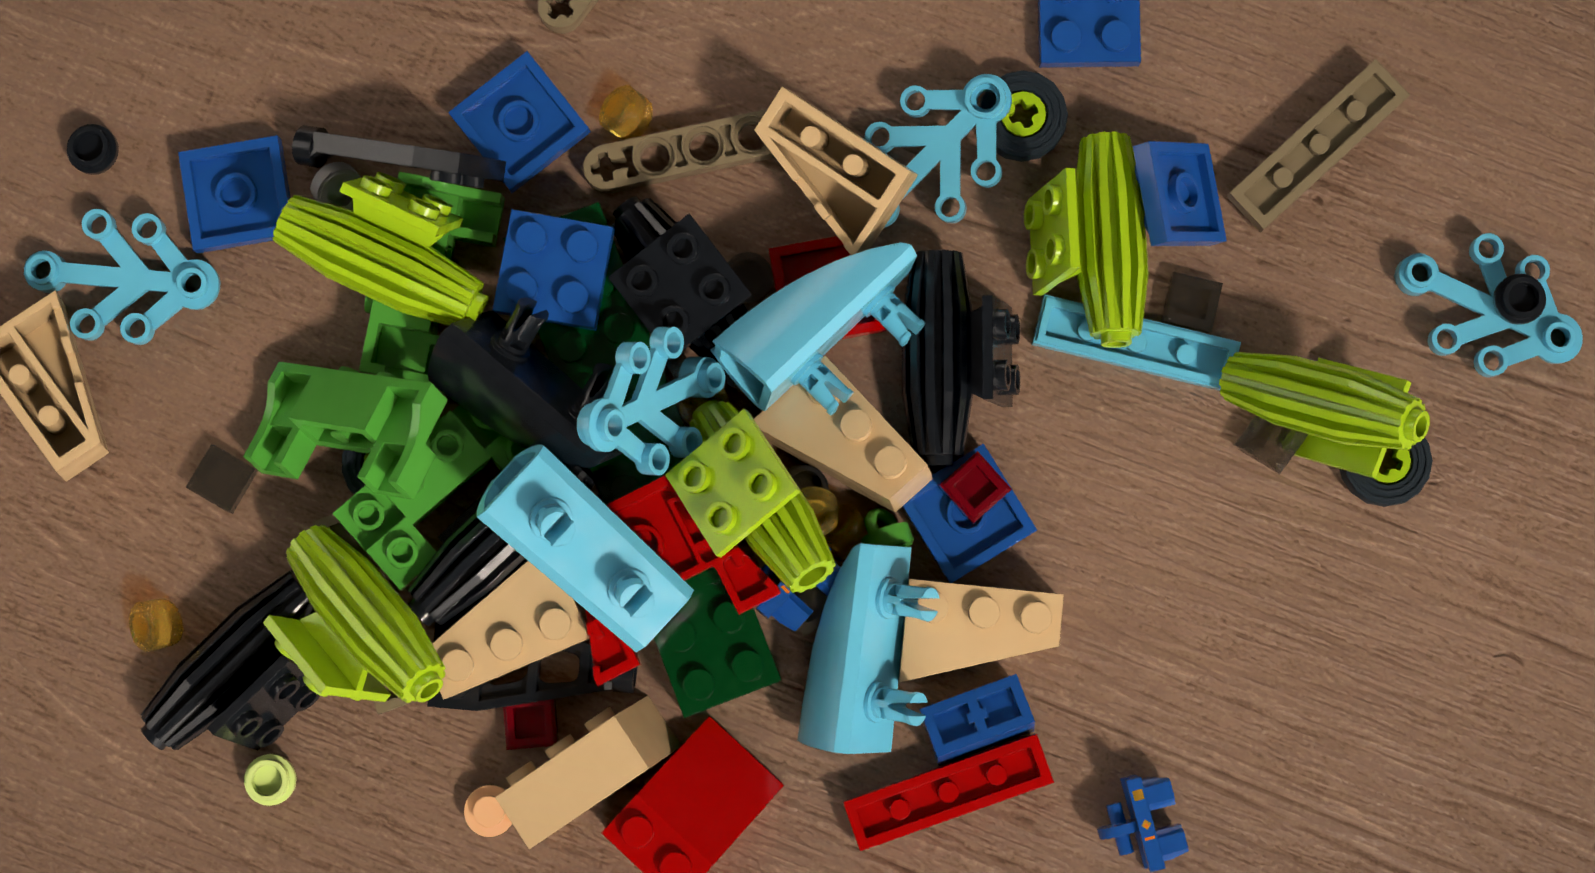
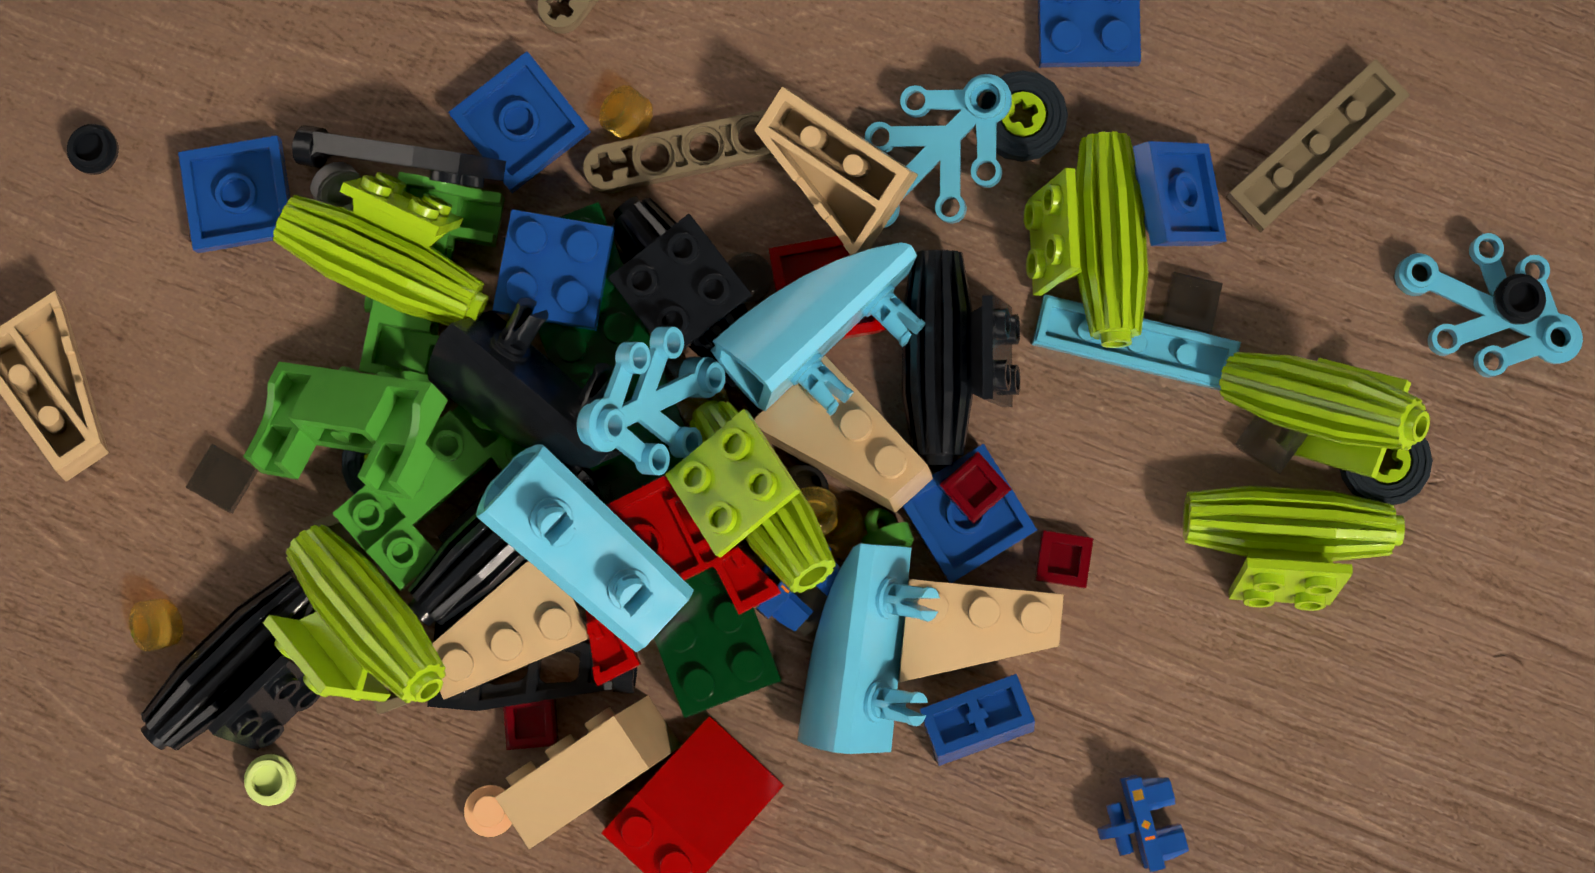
(130, 279): medium azure plant -> none
(948, 791): red plate -> none
(1063, 559): none -> dark red tile
(1290, 539): none -> lime plate

